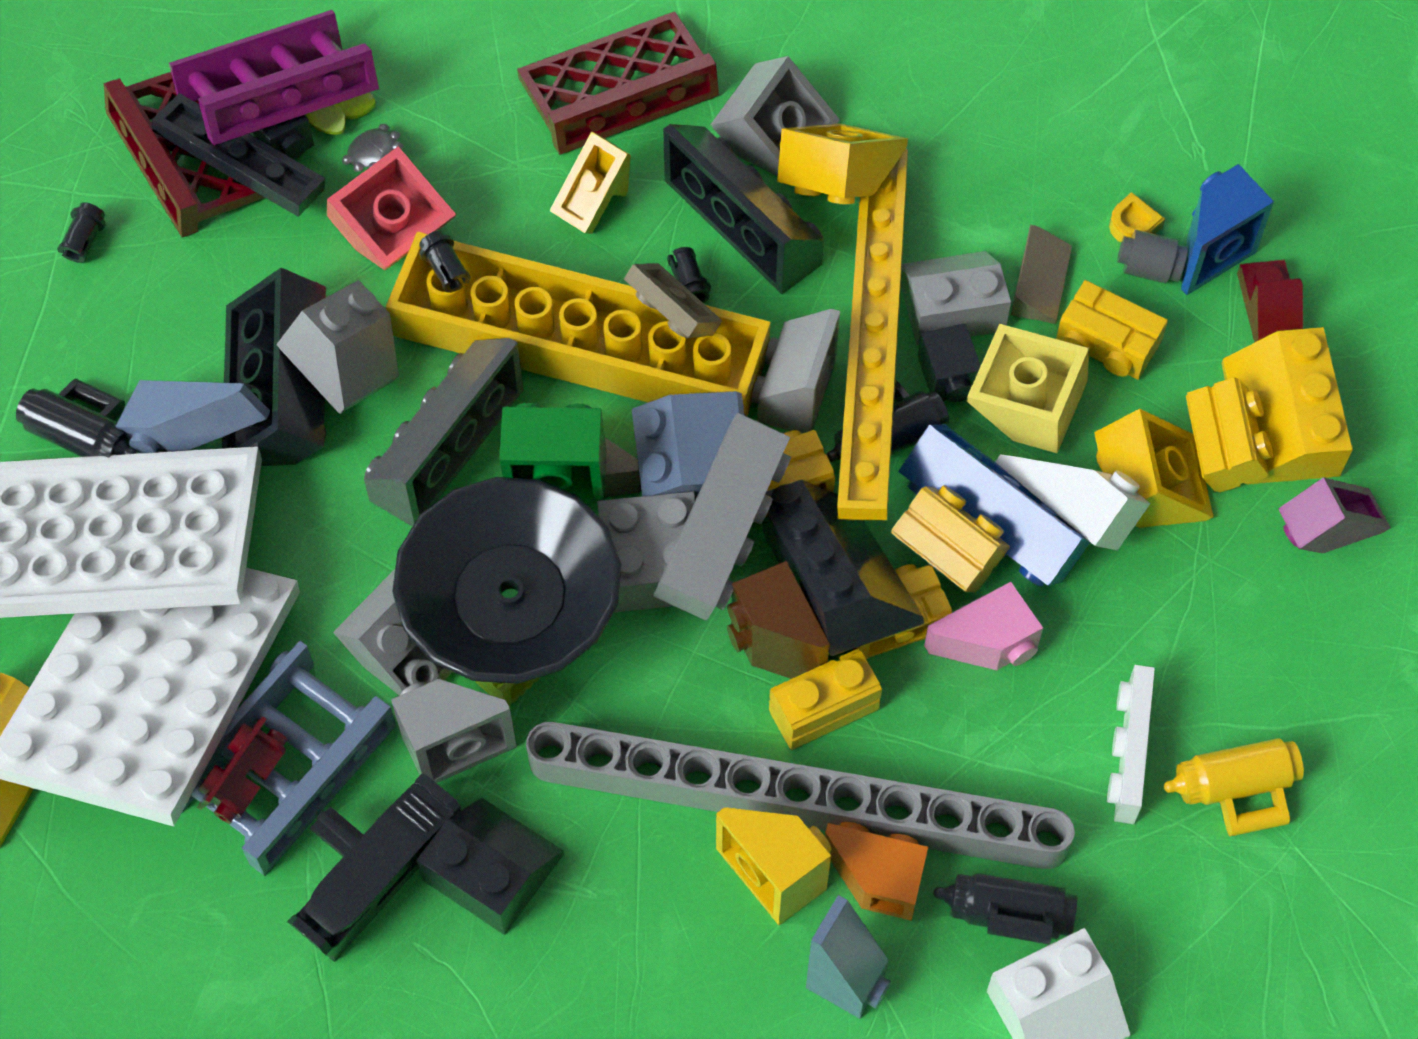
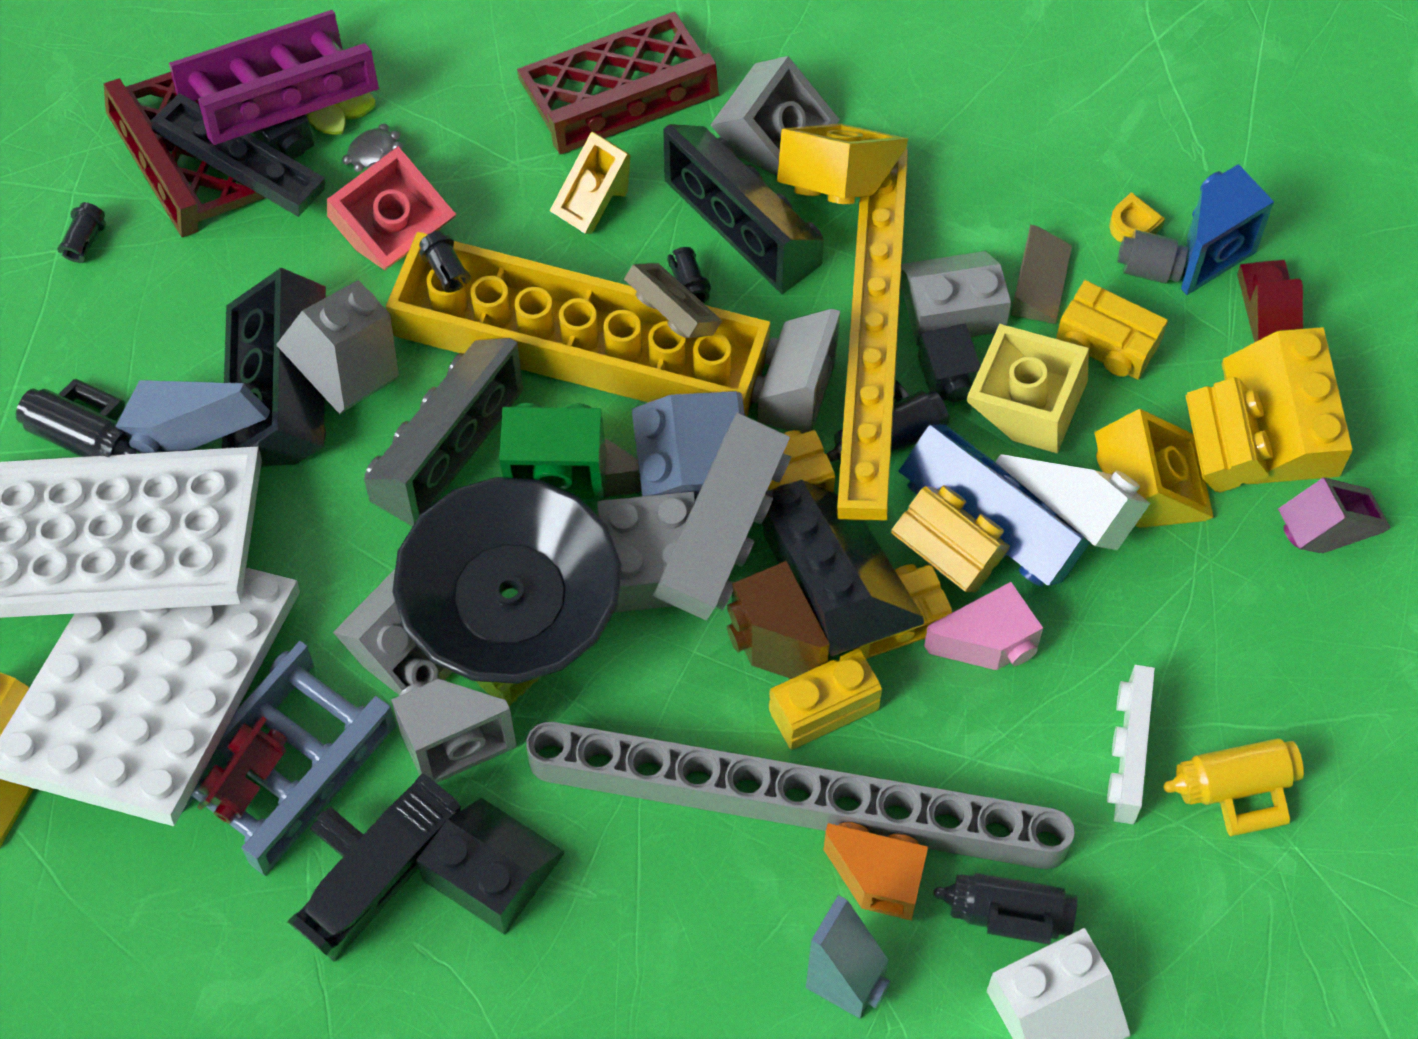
(774, 857): yellow slope -> none

